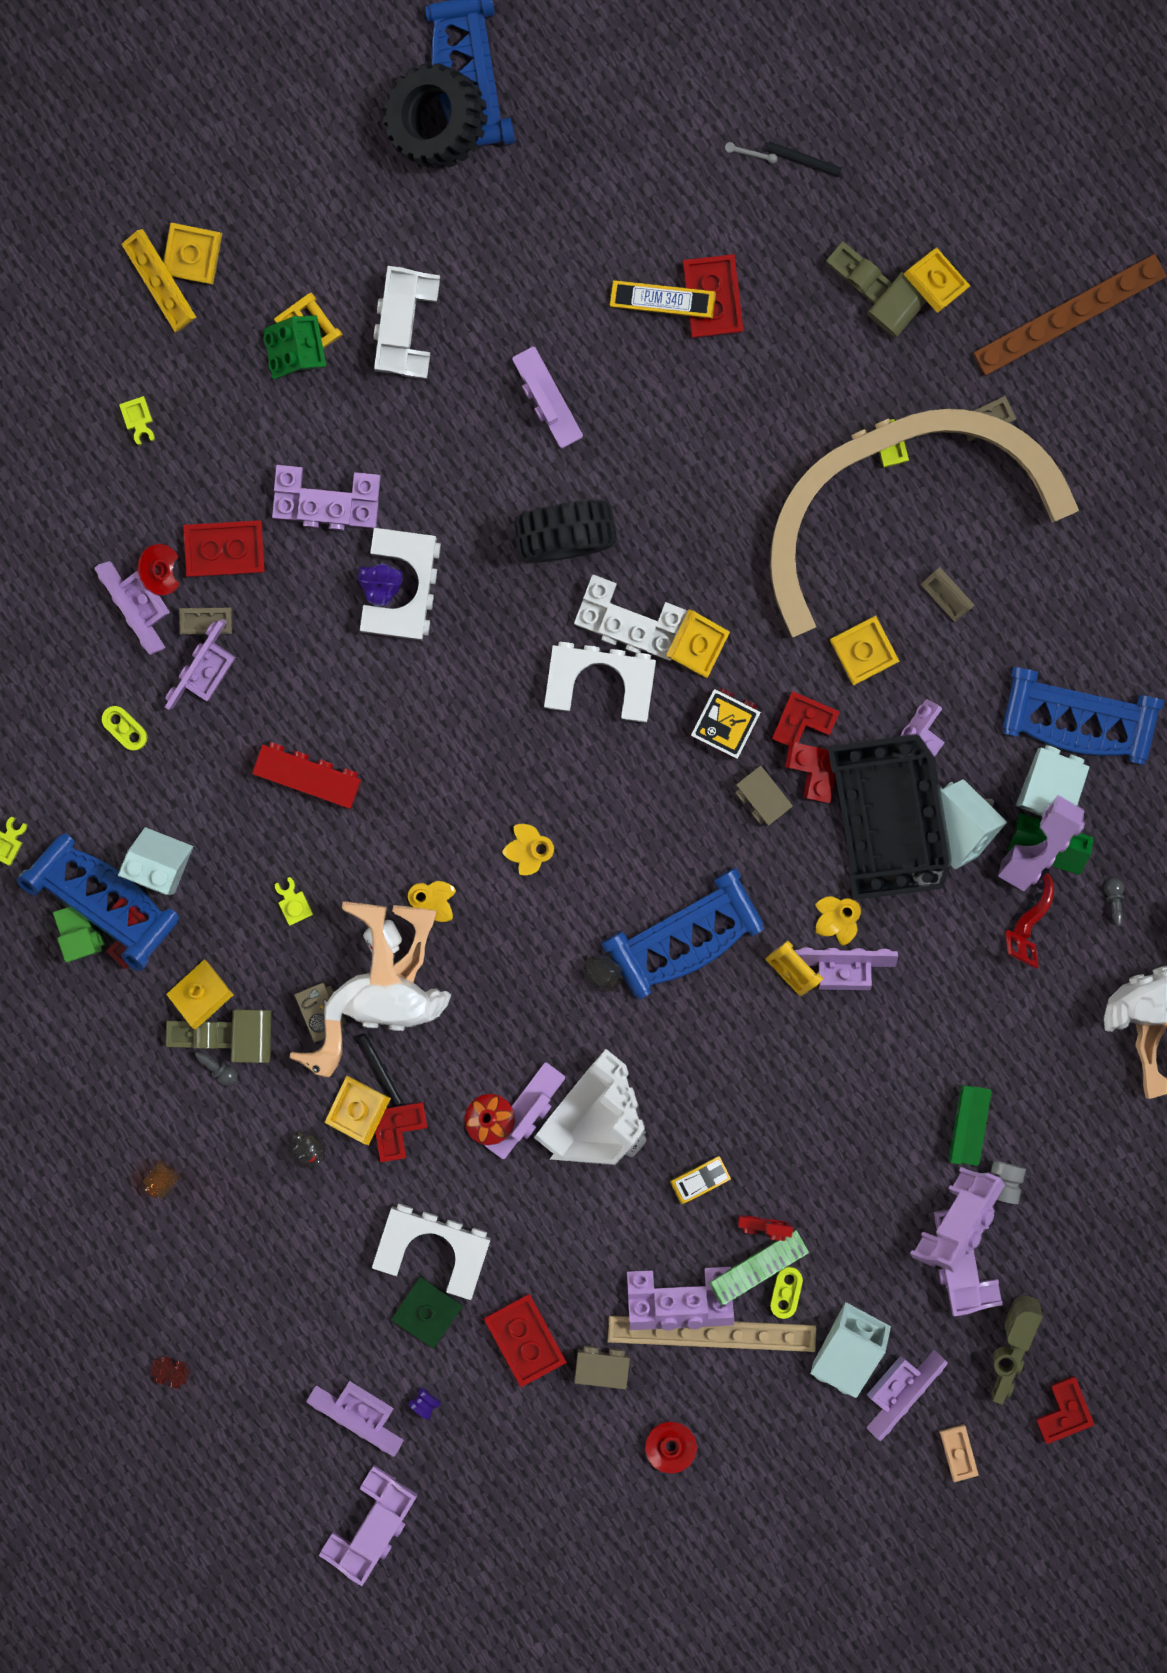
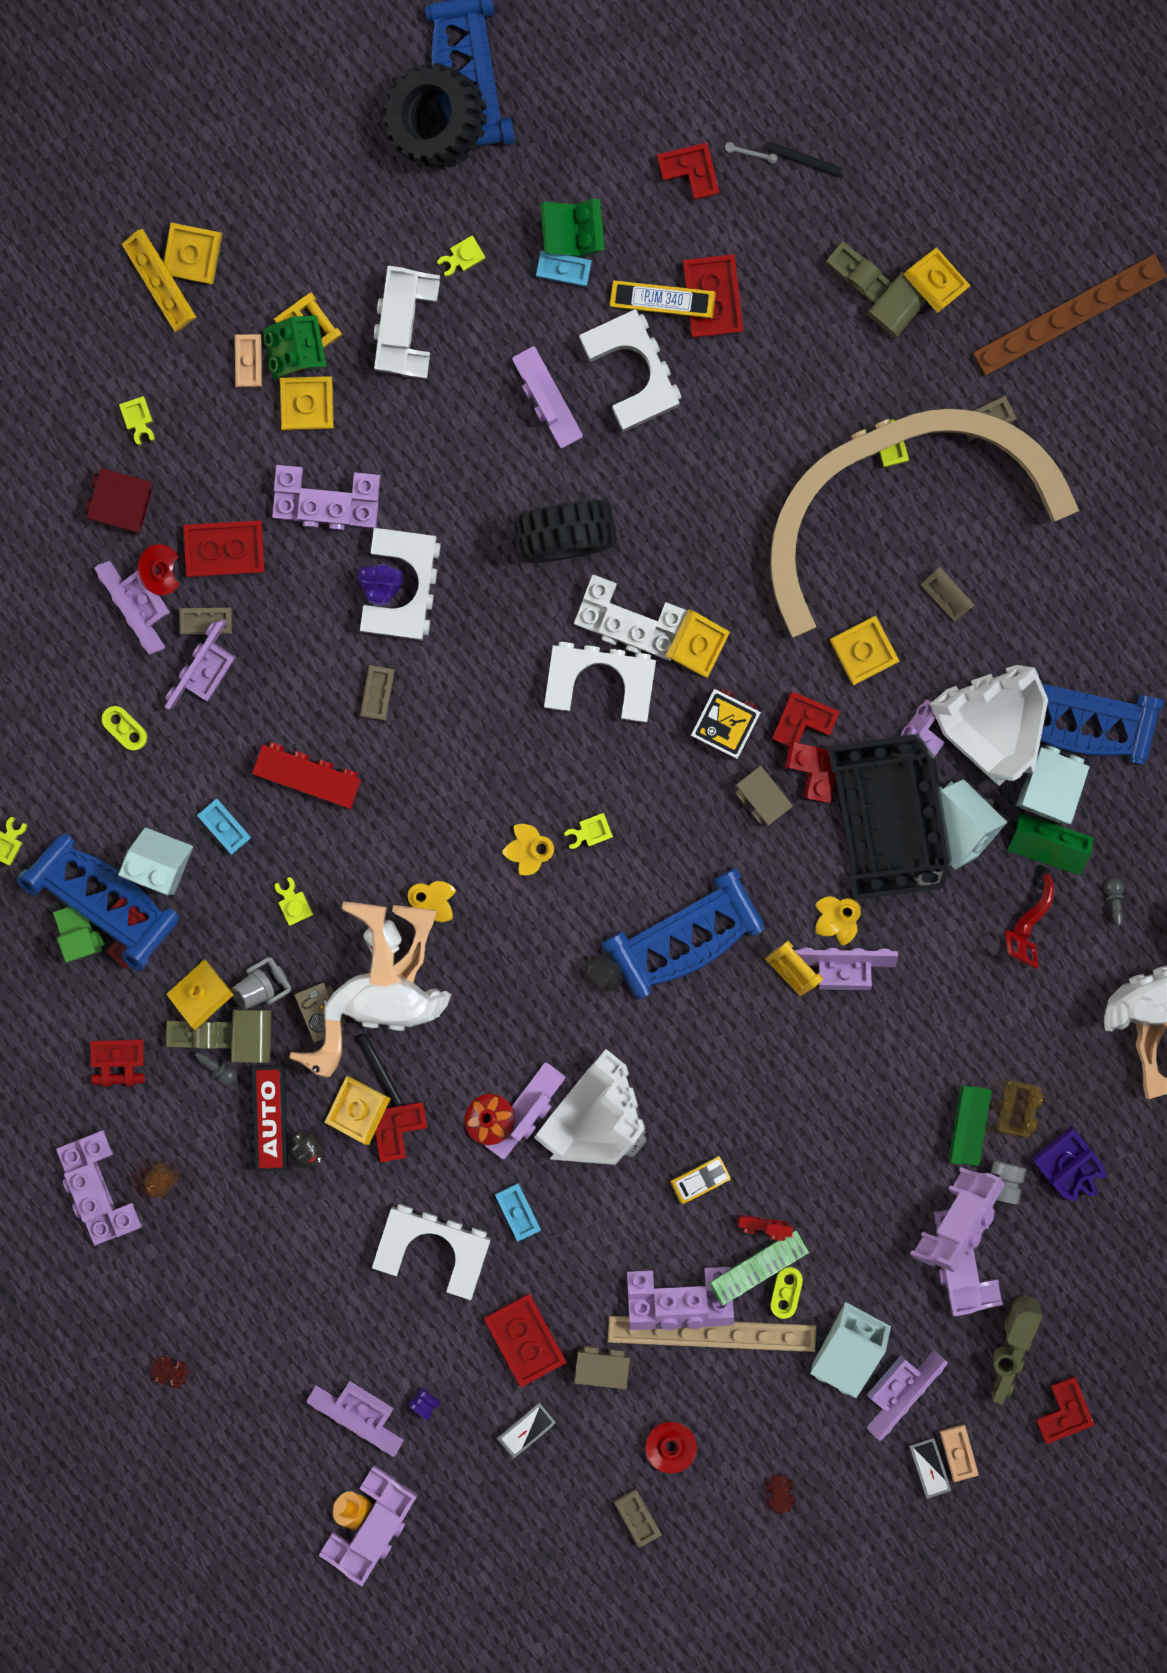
(90, 1190): none -> lavender bracket
(116, 1054): none -> red plate
(119, 500): none -> dark red piece
(224, 826): none -> medium azure plate
(248, 361): none -> light nougat plate
(257, 987): none -> light grey piece
(269, 1118): none -> brick
(306, 403): none -> yellow plate
(351, 1510): none -> light orange piece
(377, 692): none -> dark tan plate
(427, 1312): dark green plate -> none
(465, 255): none -> neon yellow plate
(518, 1212): none -> medium azure plate
(526, 1430): none -> slope
(564, 269): none -> medium azure plate
(572, 228): none -> green bracket
(593, 831): none -> neon yellow plate
(630, 333): none -> white arch
(637, 1518): none -> dark tan plate
(694, 163): none -> red plate
(781, 1499): none -> clear red piece
(930, 1468): none -> slope
(996, 721): none -> white panel
(1025, 863): lavender arch -> none
(1034, 1101): none -> clear yellow window
(1070, 1165): none -> dark purple plate

